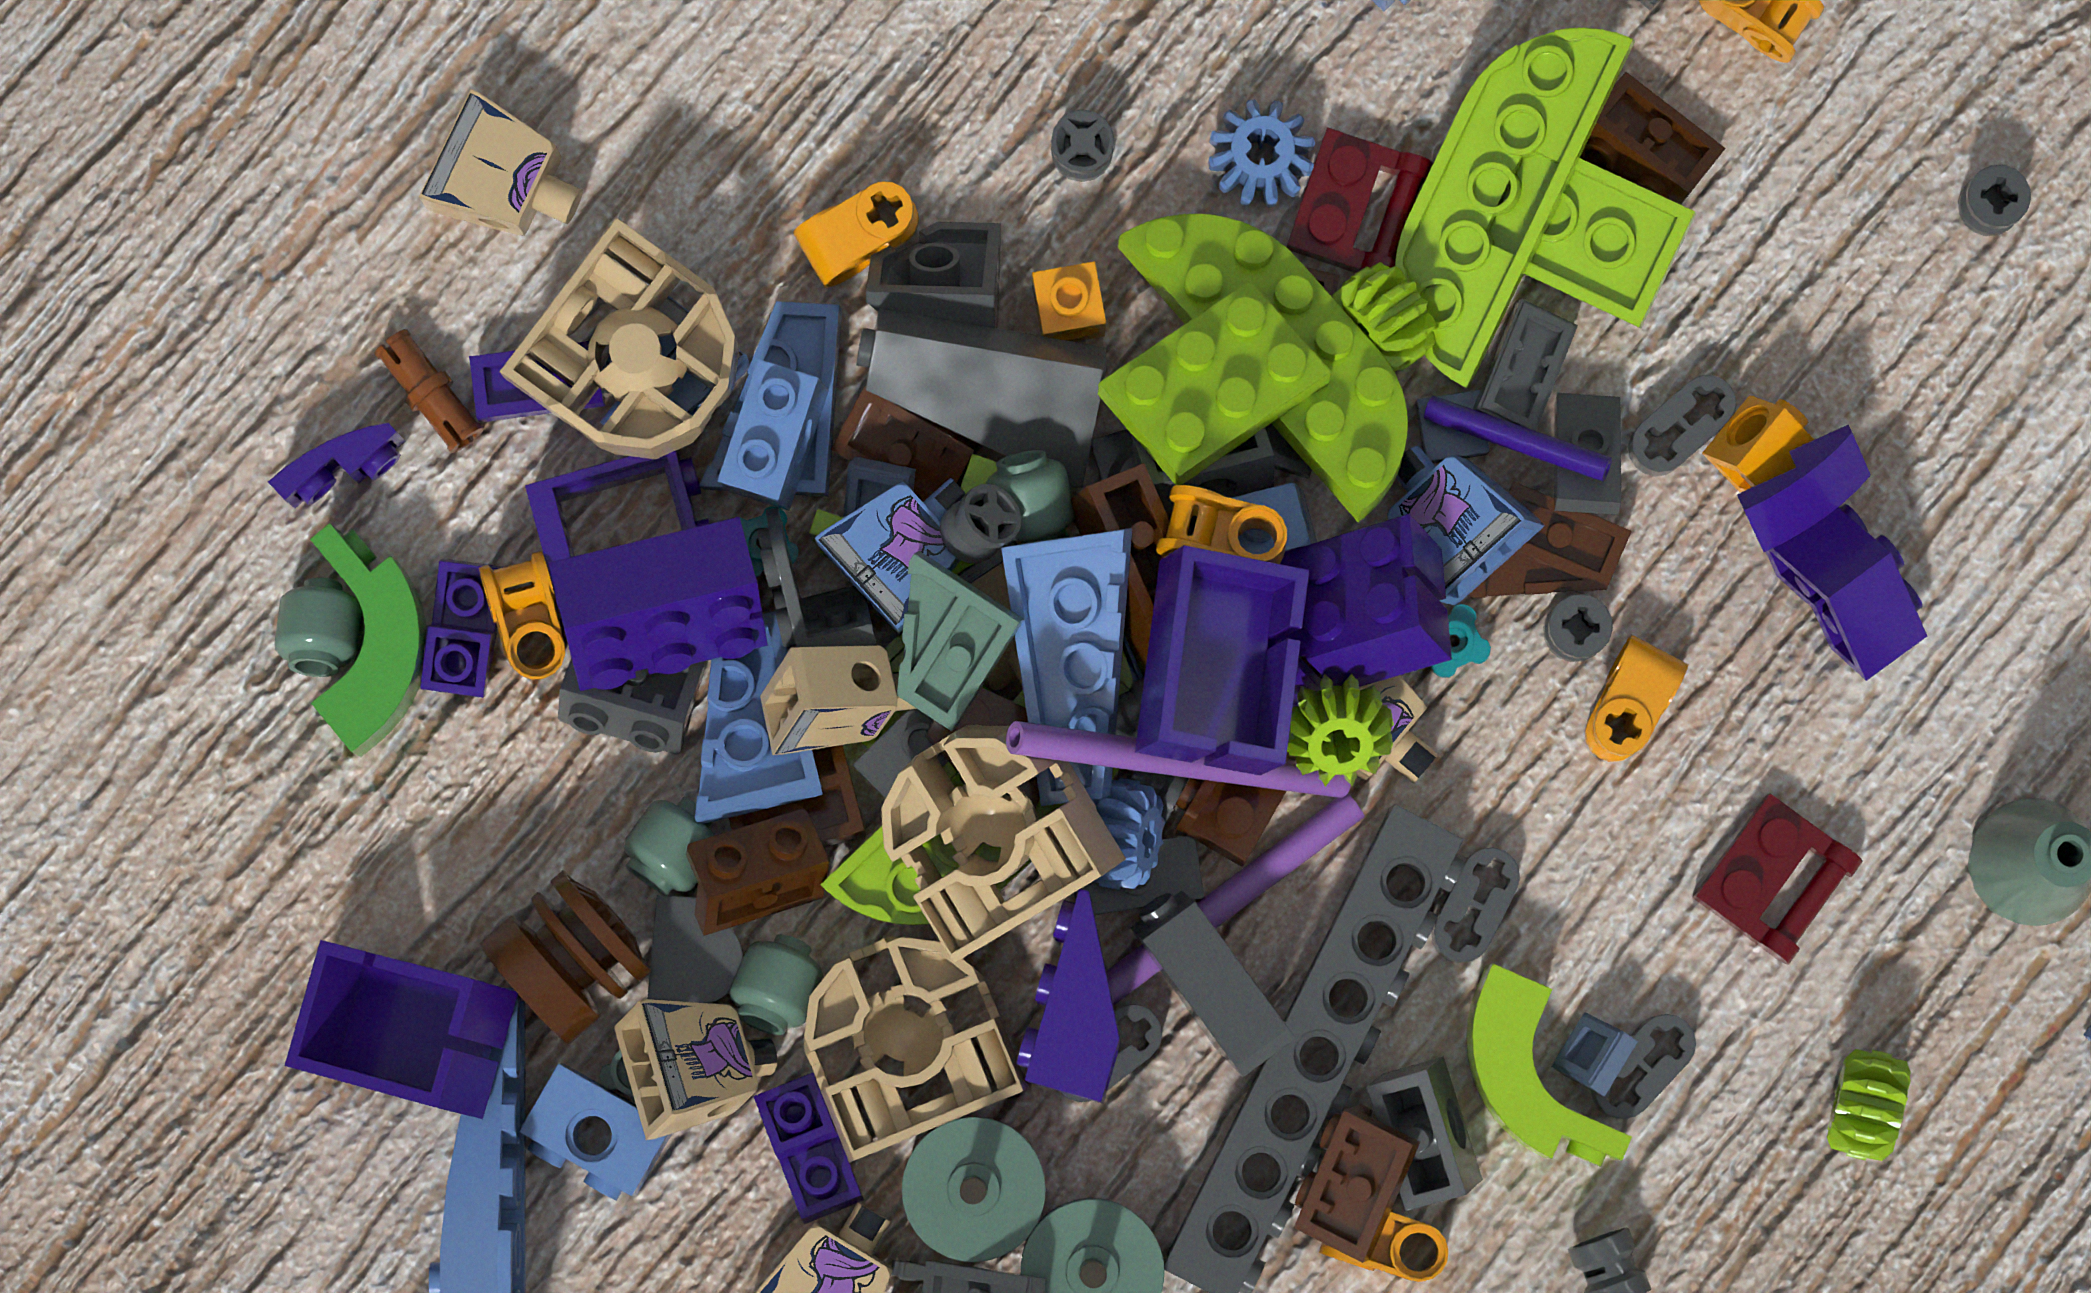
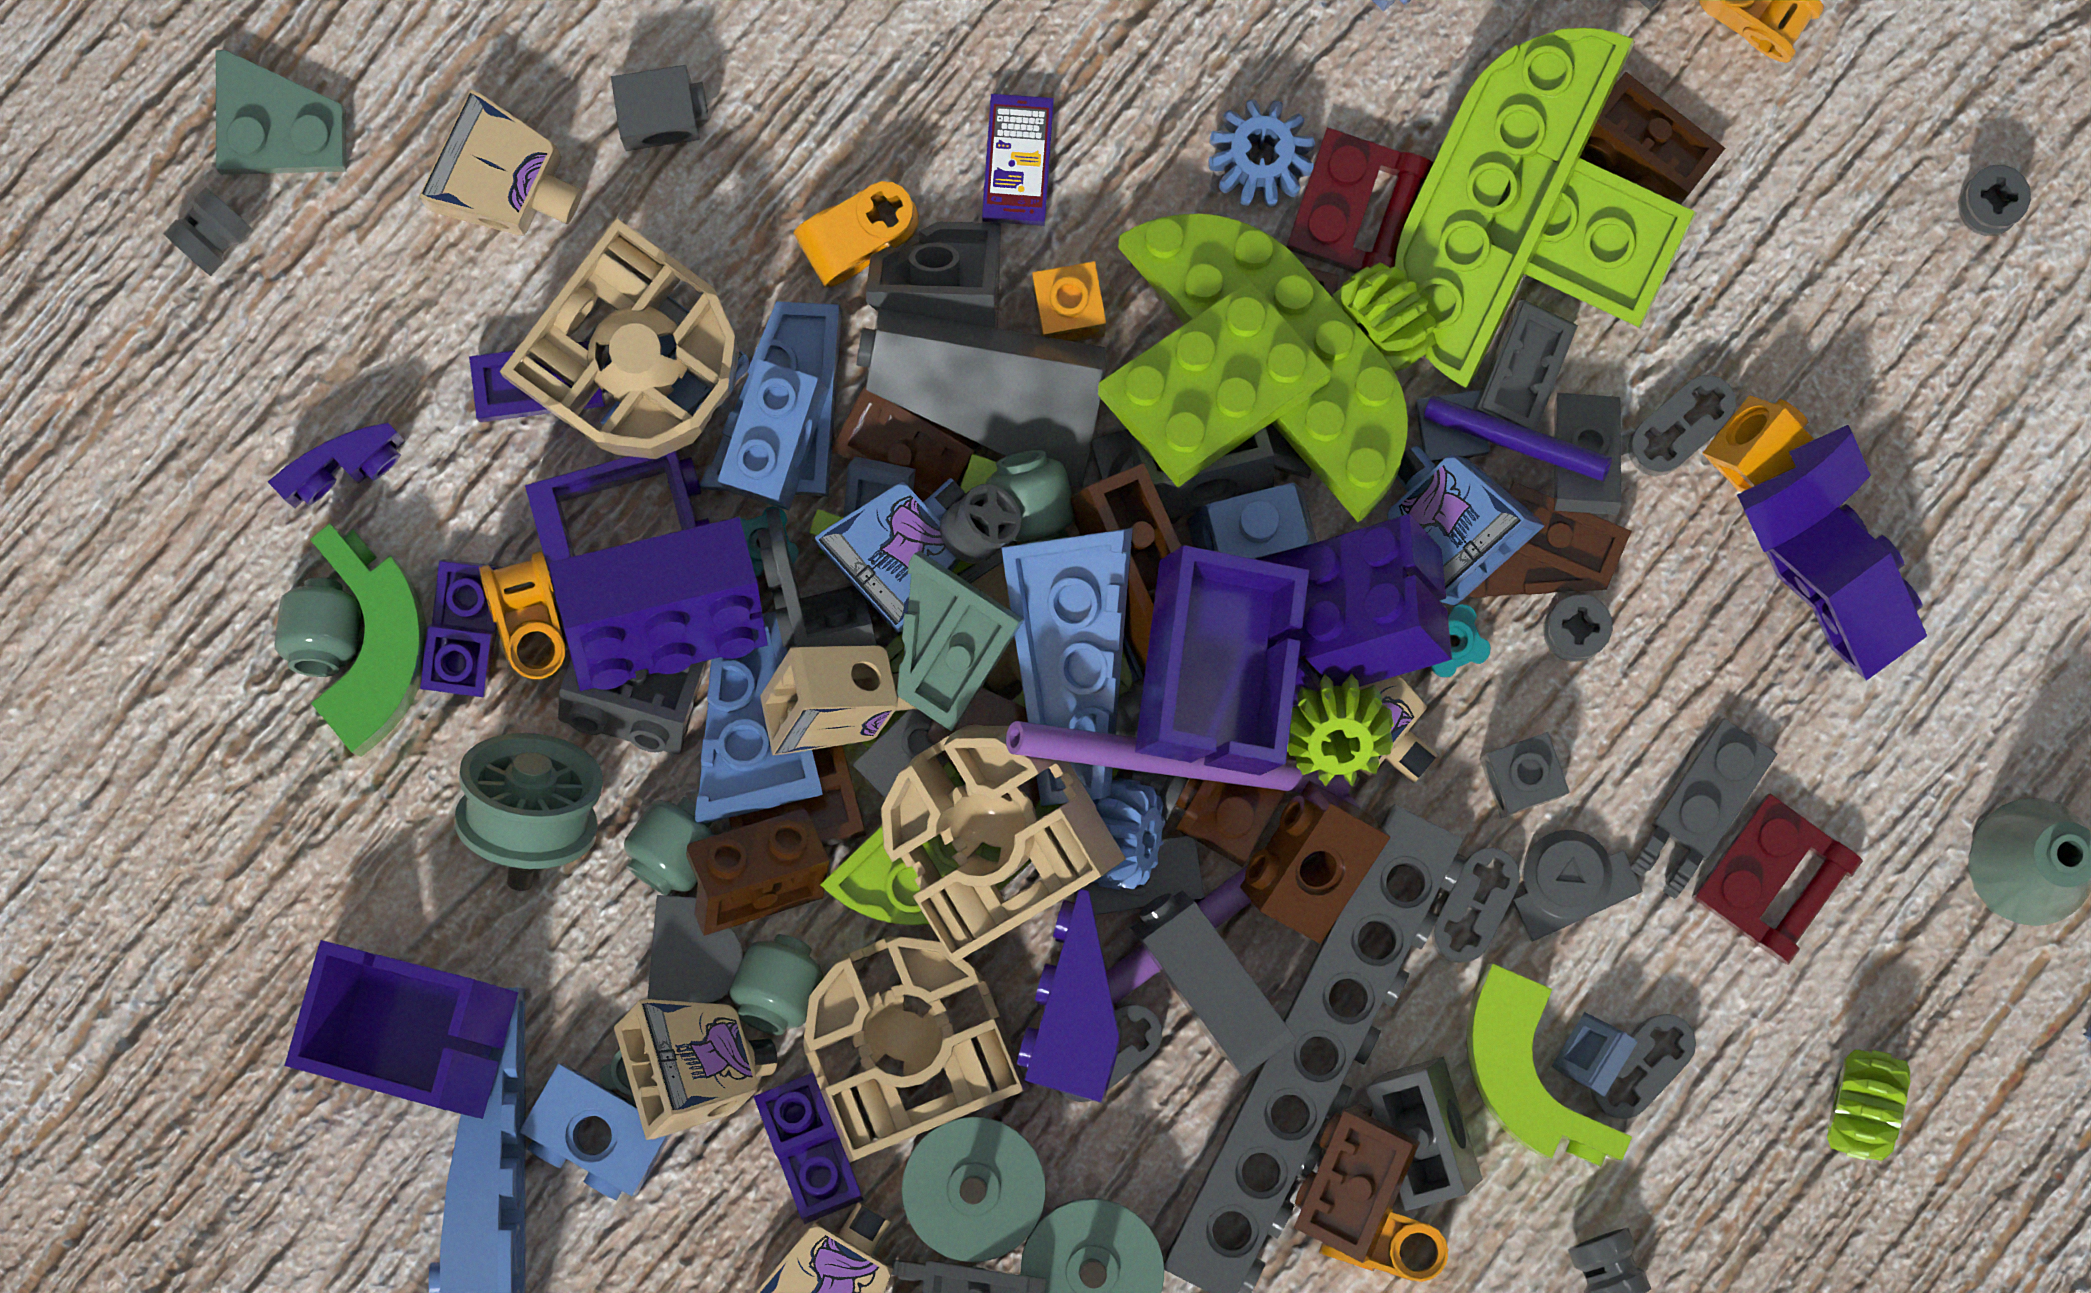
(208, 231): none -> dark grey wheel
(274, 123): none -> sand green wing
(429, 391): dark orange pin -> none
(528, 803): none -> sand green wheel
(566, 957): reddish brown wheel -> none
(658, 107): none -> dark grey brick
(1017, 159): none -> tile
(1083, 128): dark grey wheel -> none
(1220, 524): light orange piece -> none
(1316, 894): none -> reddish brown brick
(1524, 775): none -> dark grey brick
(1570, 879): none -> dark grey piece
(1638, 691): light orange piece -> none
(1706, 802): none -> dark grey hinge

